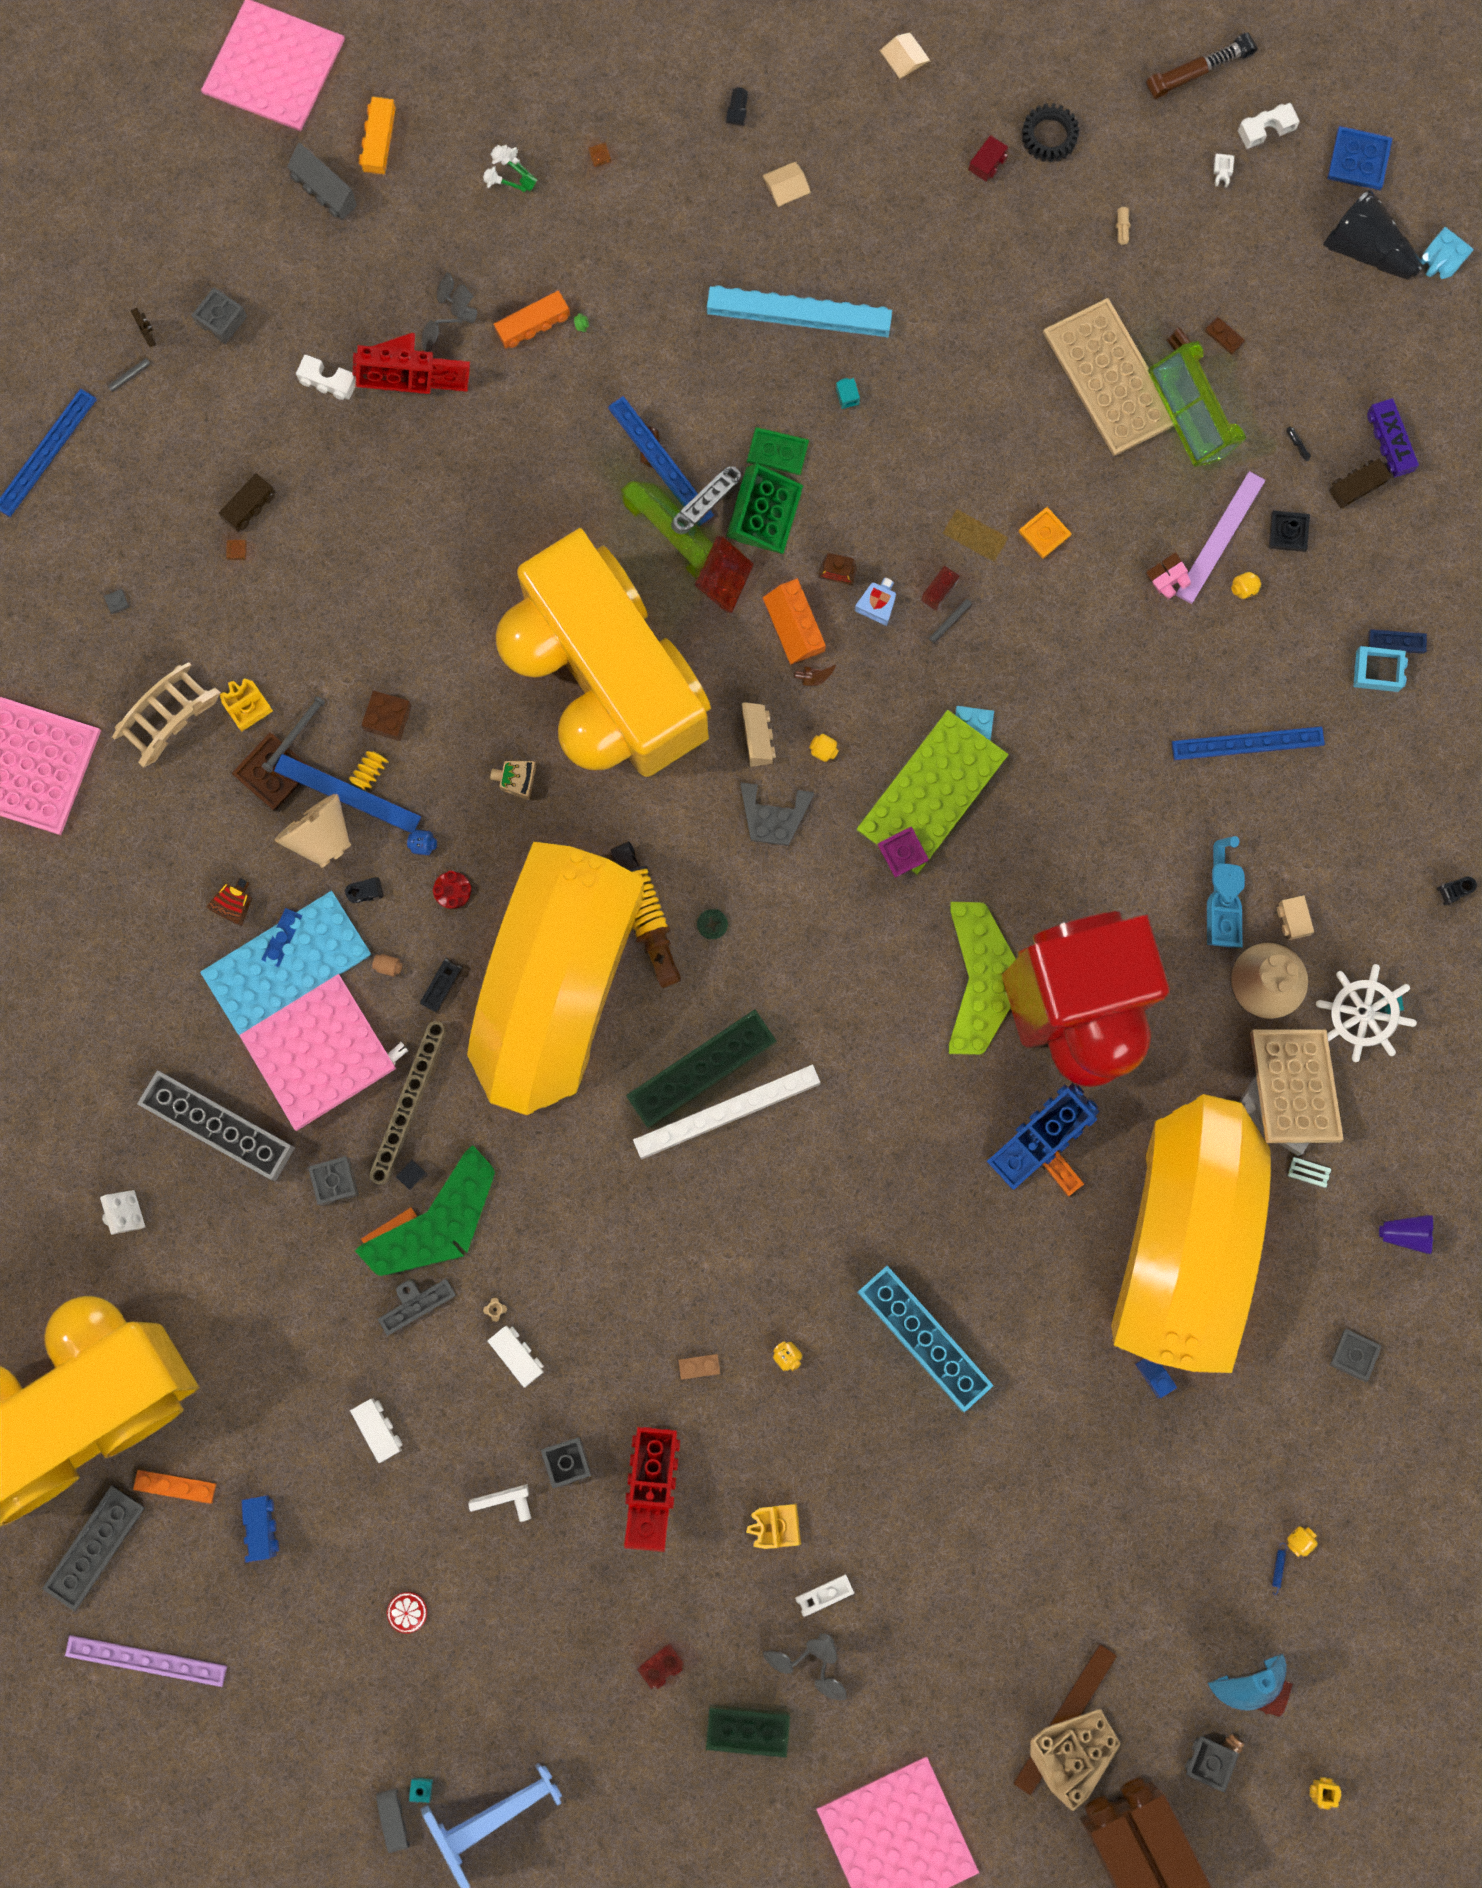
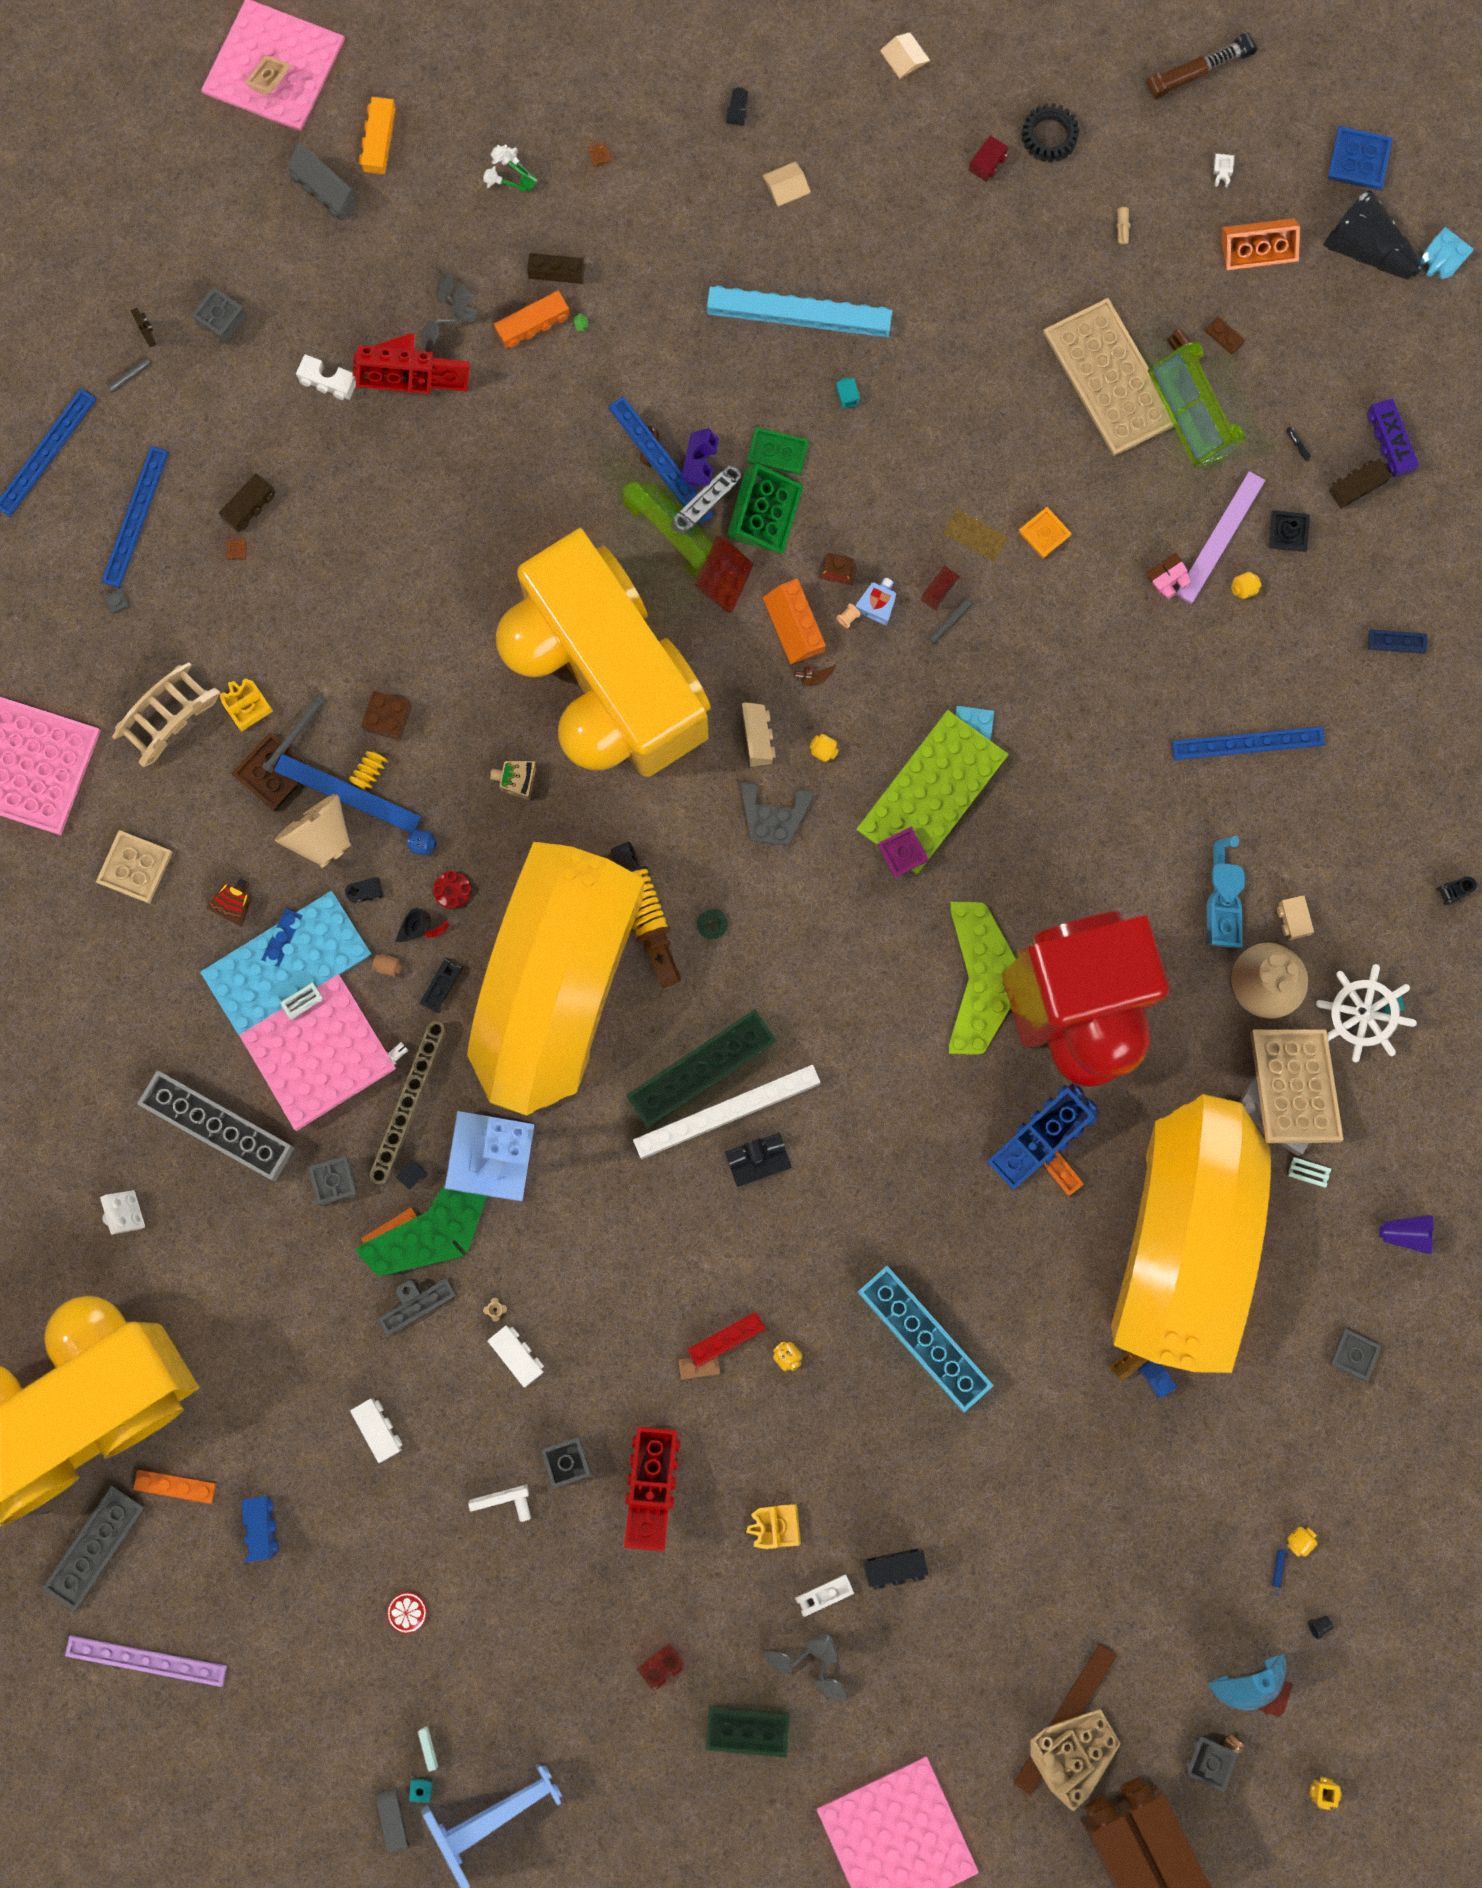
(134, 867): none -> tan plate
(135, 517): none -> blue tile
(267, 75): none -> tan slope
(306, 1006): none -> light aqua tile
(418, 924): none -> black piece
(428, 1749): none -> light aqua tile
(489, 1156): none -> light blue piece
(556, 268): none -> dark brown brick
(696, 469): none -> dark purple arch
(726, 1339): none -> red plate
(758, 1159): none -> black panel
(848, 615): none -> light nougat bush
(895, 1568): none -> black brick
(1127, 1365): none -> pearl gold plate
(1261, 244): none -> orange slope
(1281, 118): white arch -> none
(1320, 1626): none -> black piece
(1360, 669): medium azure window -> none

